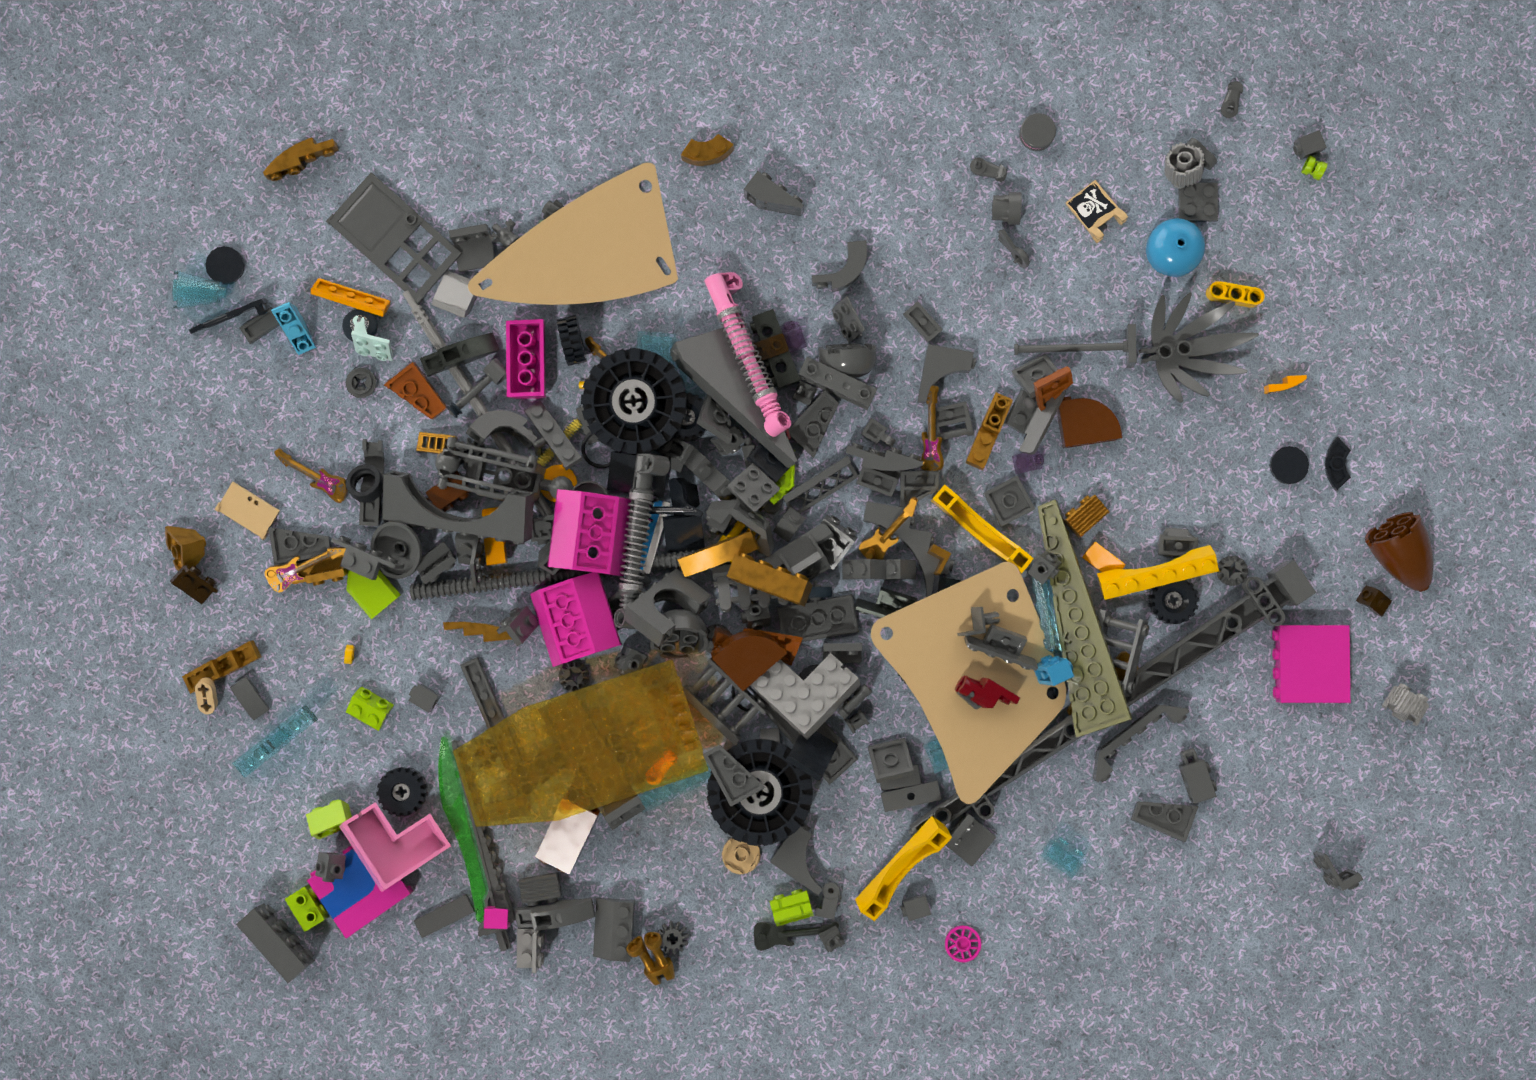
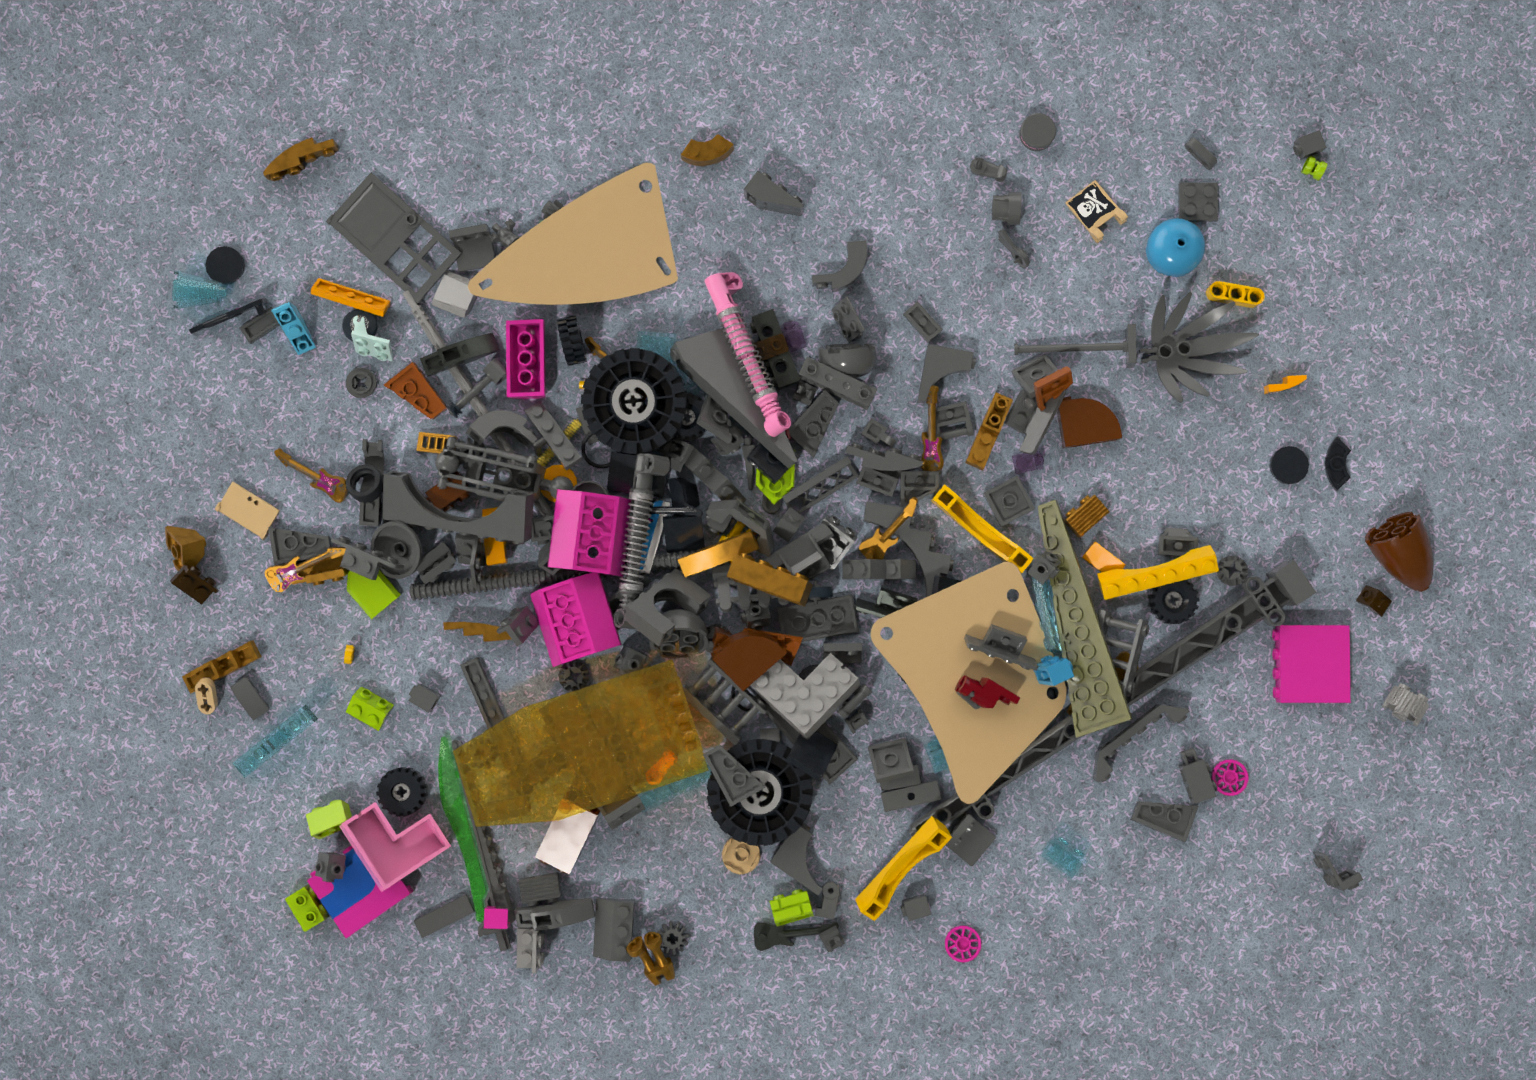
(276, 942): dark grey brick -> none
(753, 488): dark grey bracket -> none
(940, 554): pearl gold panel -> none
(979, 621): dark grey bracket -> none
(1184, 165): light grey brick -> none
(1230, 104): dark grey piece -> none
(1230, 777): none -> dark pink wheel

